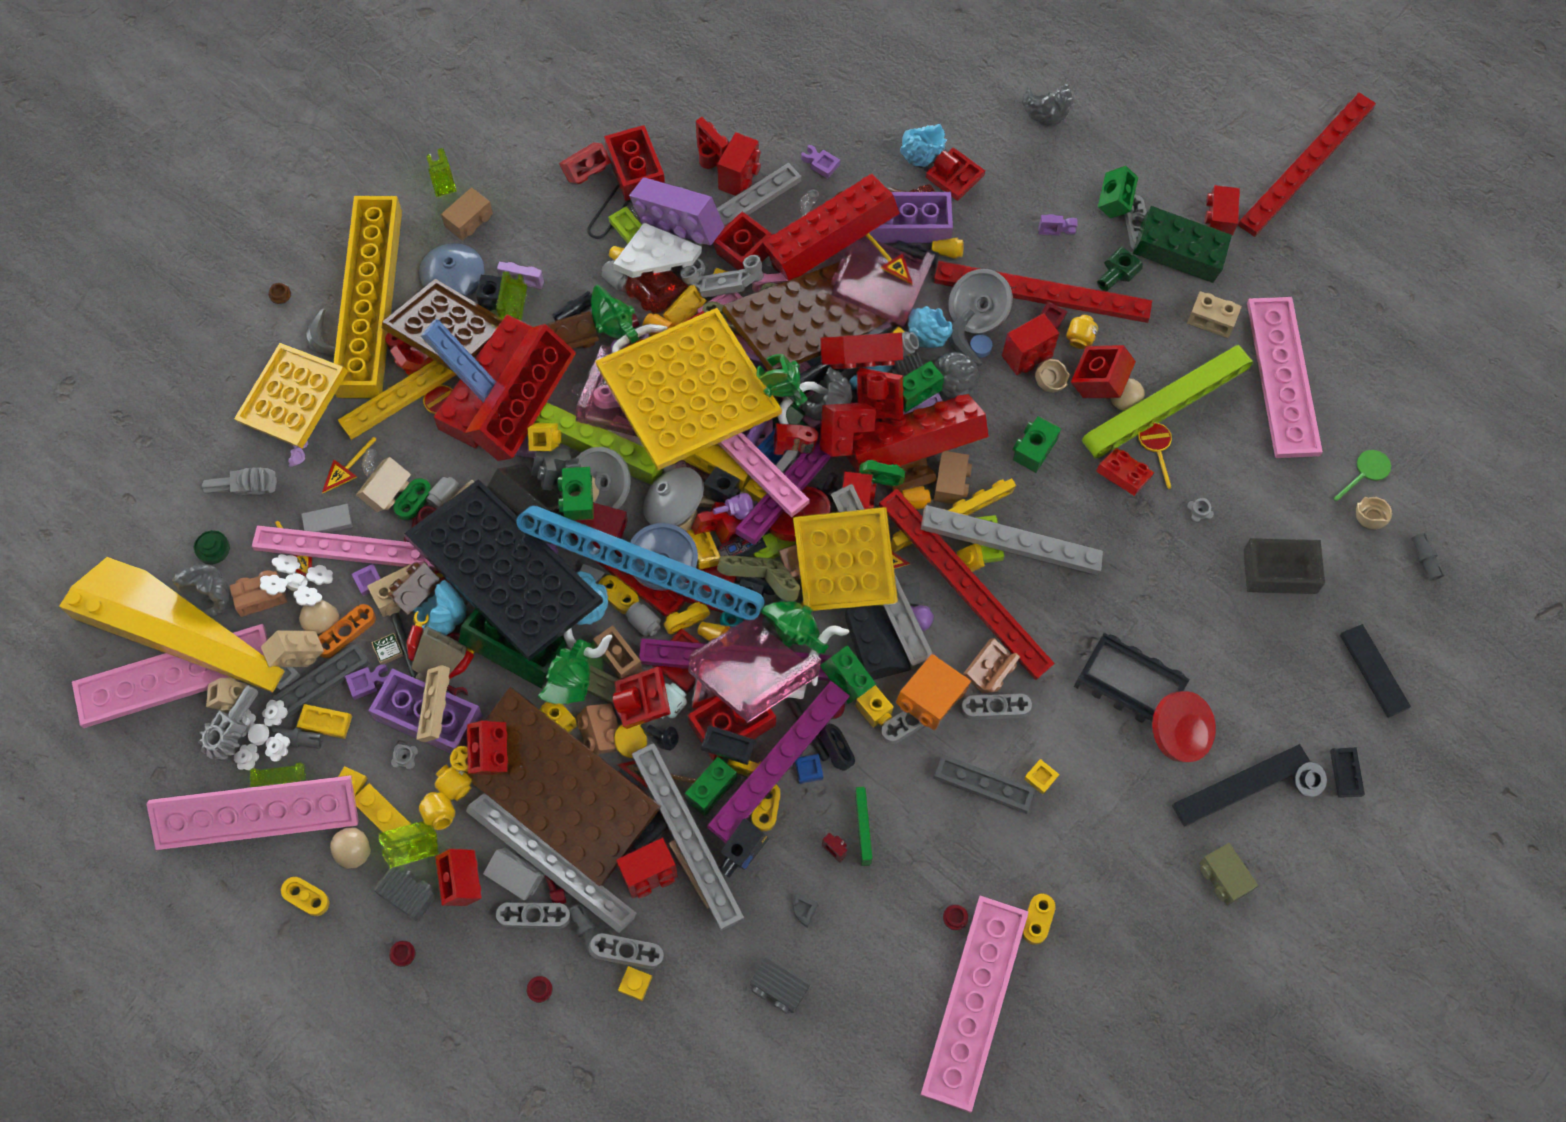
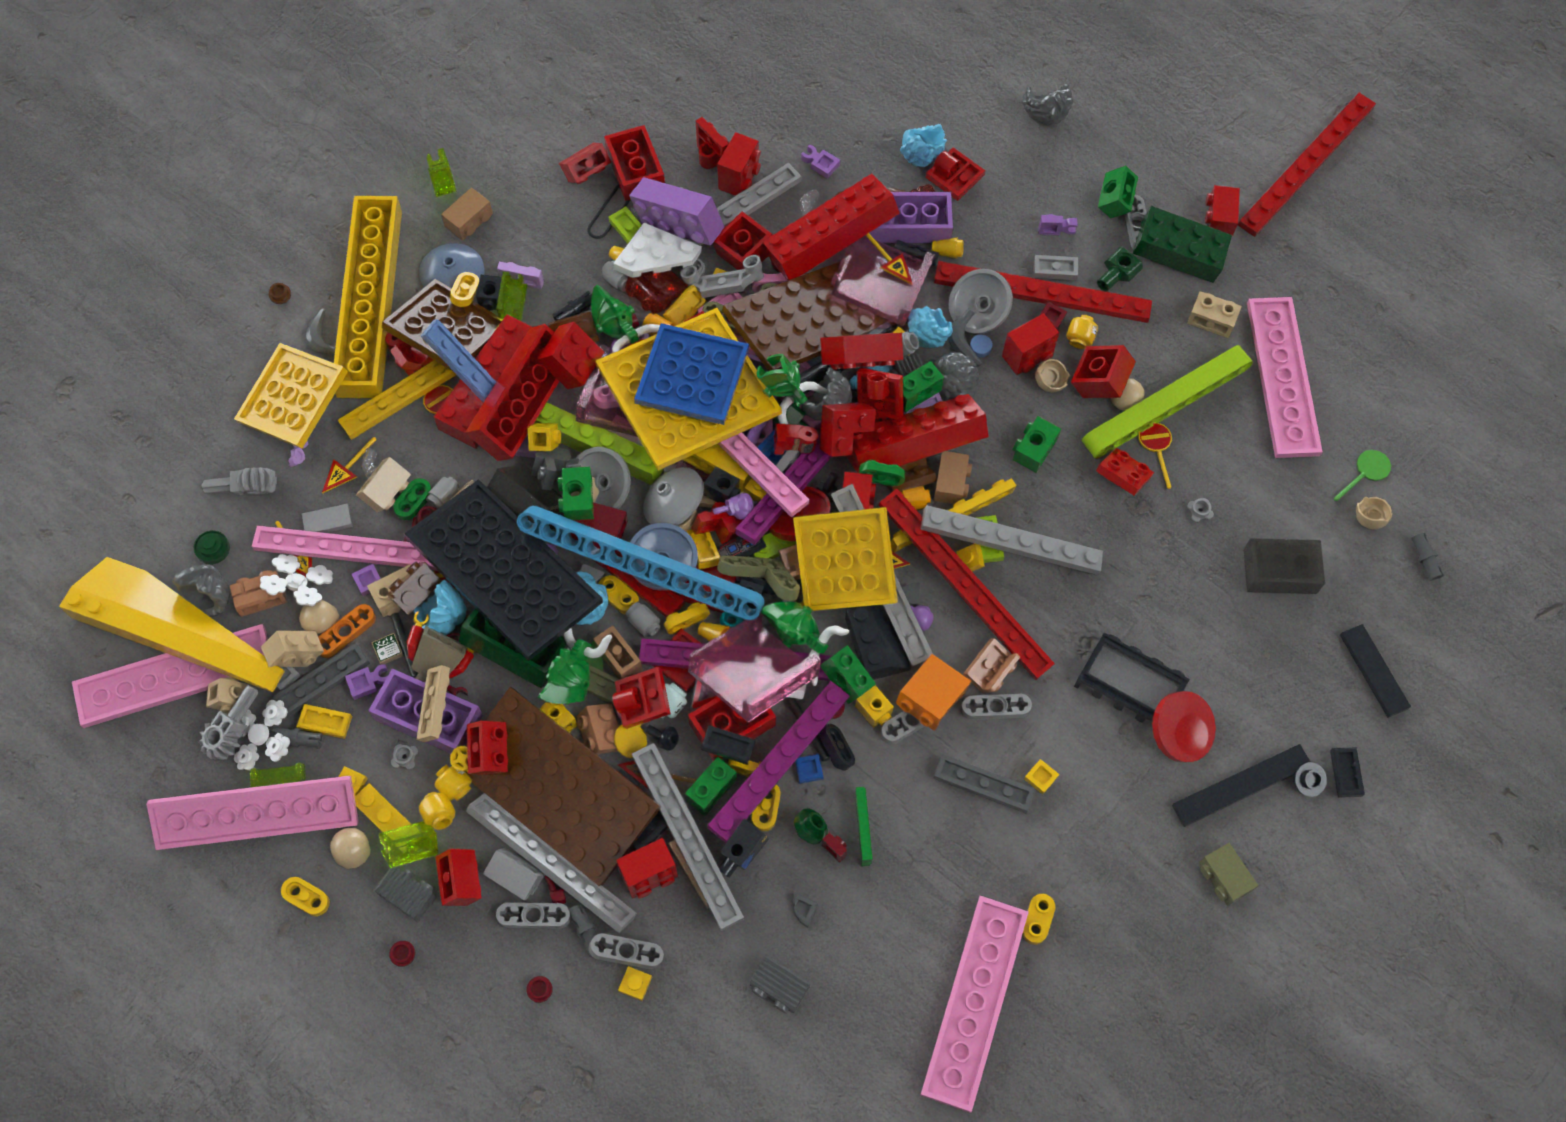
(464, 289): none -> yellow plate
(570, 355): none -> red brick
(692, 374): none -> blue plate
(810, 826): none -> dark green plate
(955, 917): dark red plate -> none
(1055, 267): none -> light grey plate

